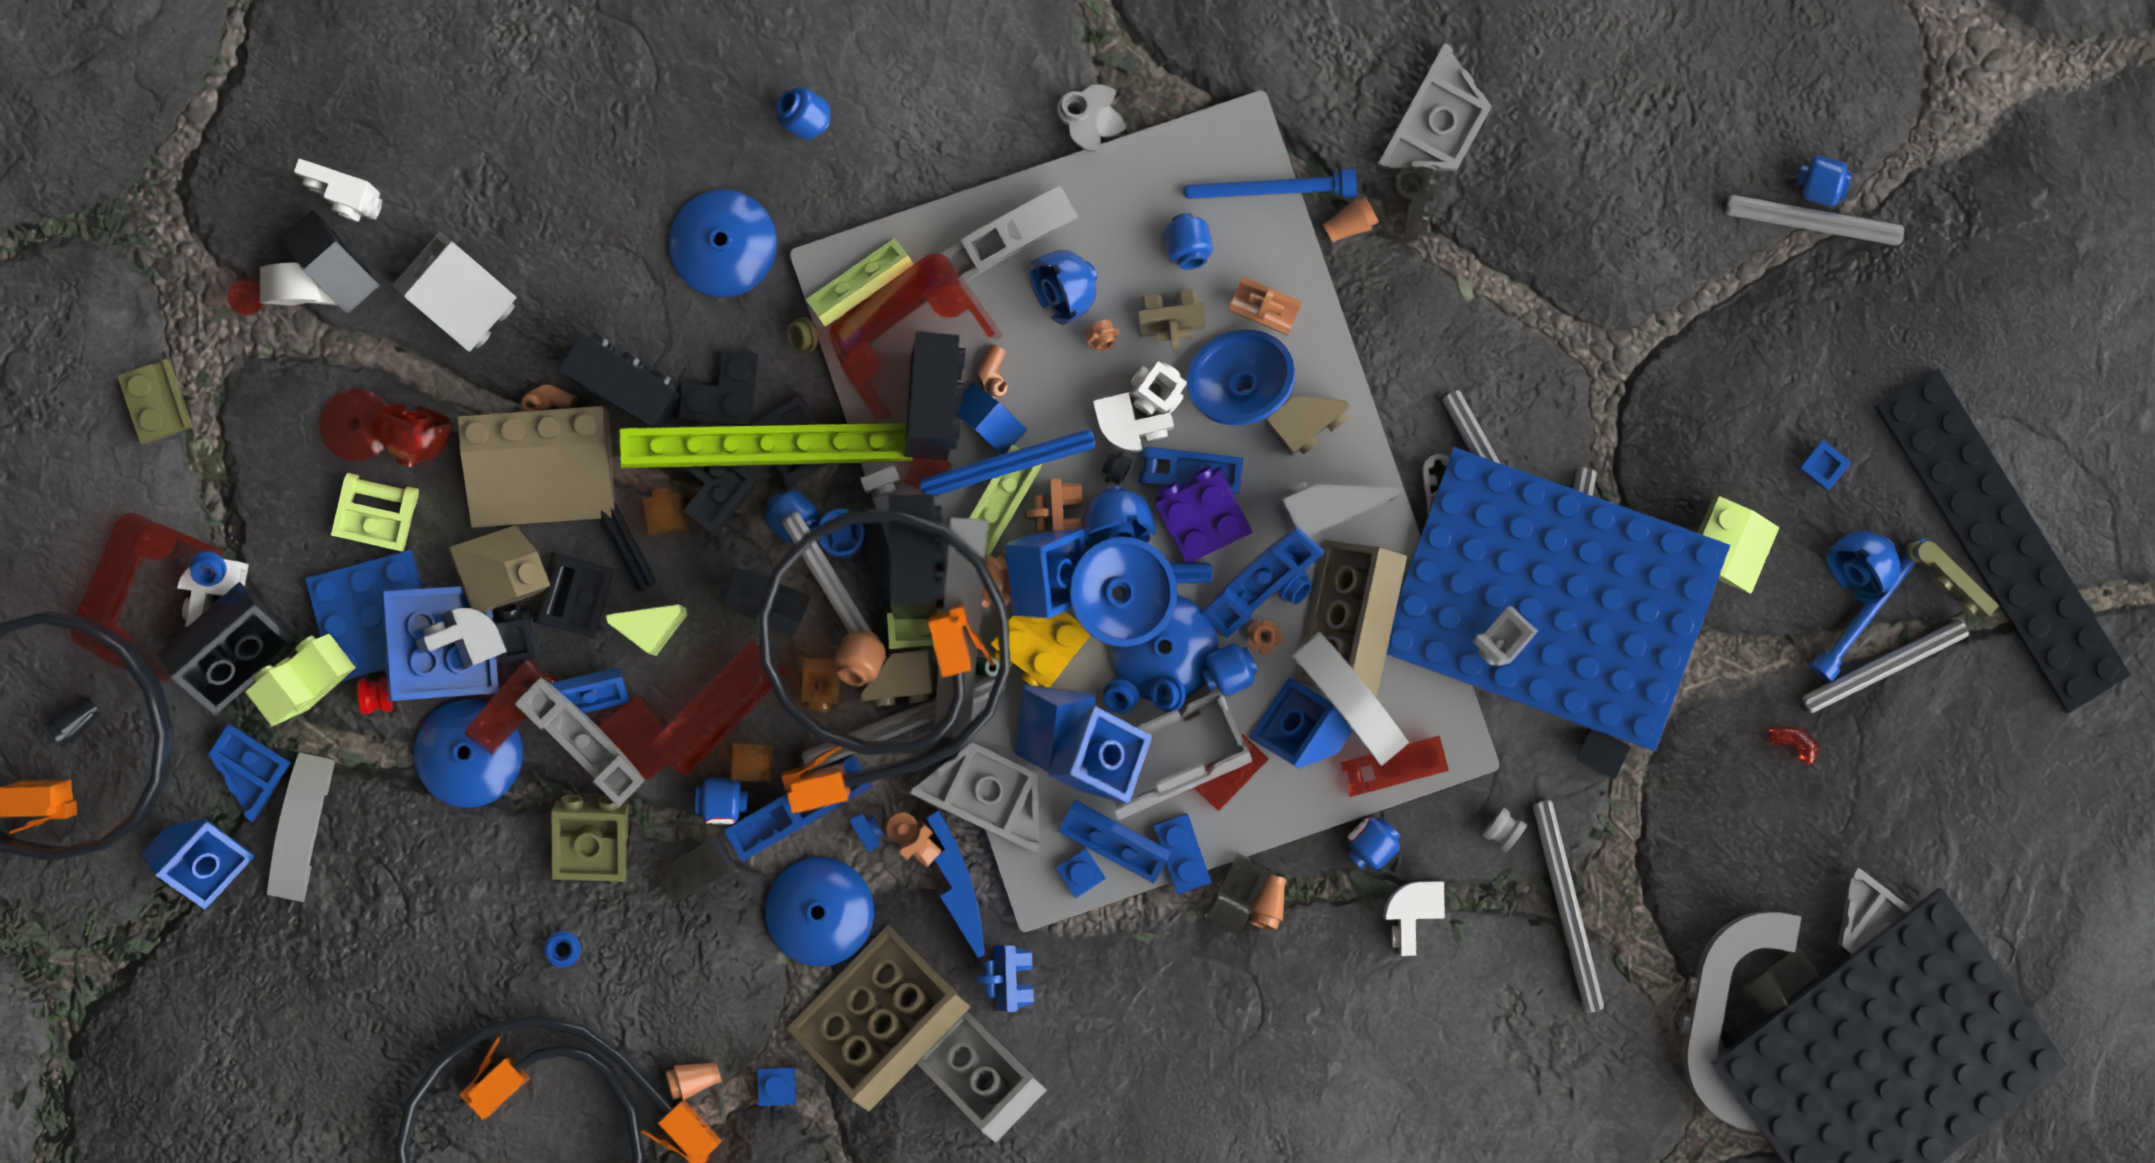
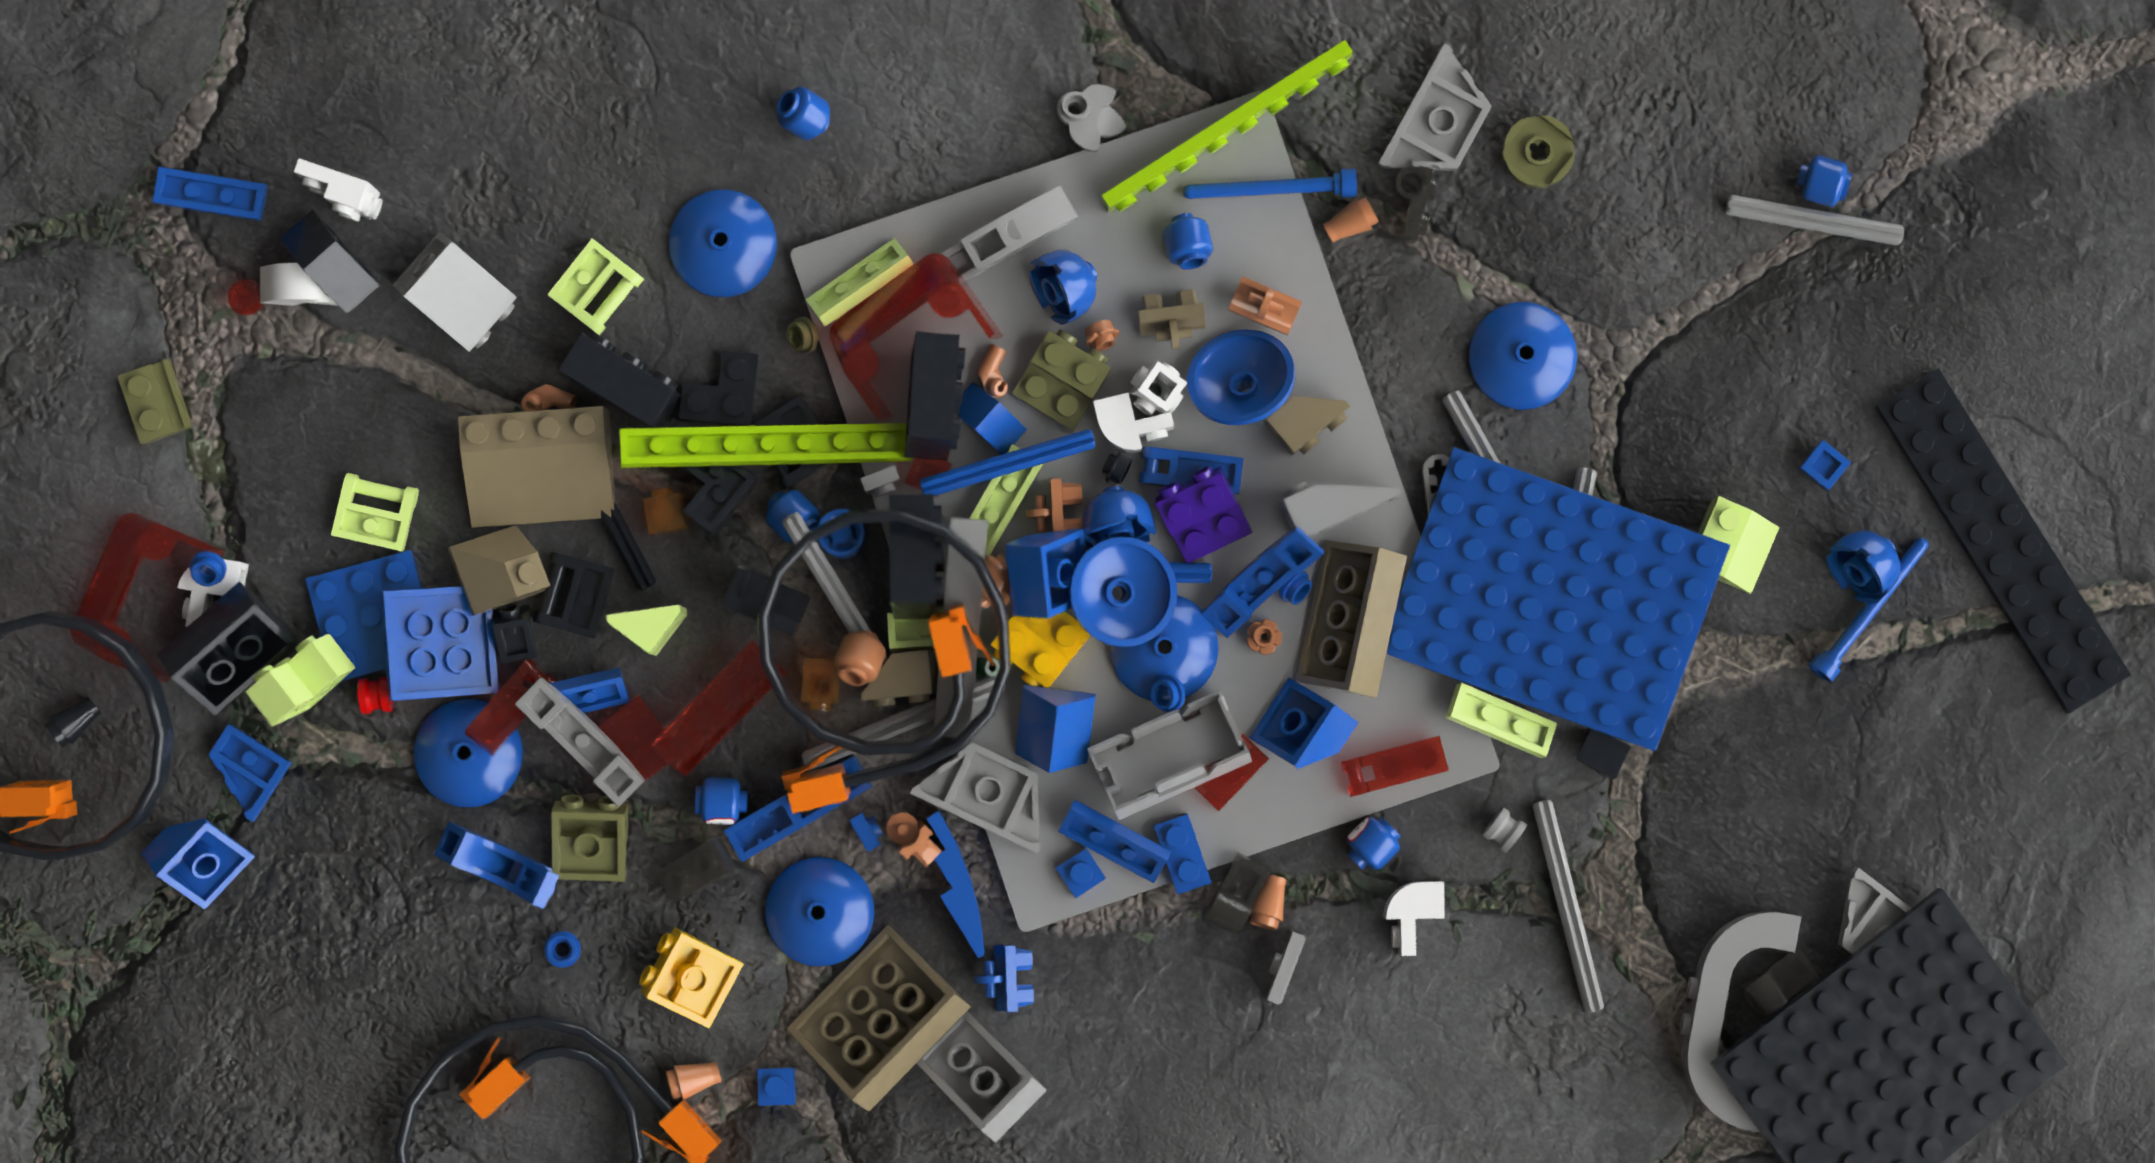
(210, 194): none -> blue plate
(299, 826): light grey slope -> none
(349, 444): clear red dish -> none
(413, 434): clear red cylinder -> none
(470, 630): brick -> none
(497, 864): none -> blue arch
(585, 280): none -> yellowish green plate
(690, 977): none -> yellow plate
(751, 762): clear orange brick -> none
(1062, 379): none -> olive plate
(1101, 756): blue slope -> none
(1117, 702): blue plate -> none
(1230, 669): blue head -> none
(1239, 120): none -> lime plate
(1283, 967): none -> light grey plate
(1350, 698): light grey slope -> none
(1501, 369): none -> blue dish
(1501, 720): none -> yellowish green plate
(1505, 638): light grey bracket -> none
(1558, 148): none -> olive plate
(1801, 740): clear red arm -> none
(1885, 666): light grey axle -> none
(1951, 578): olive plate -> none

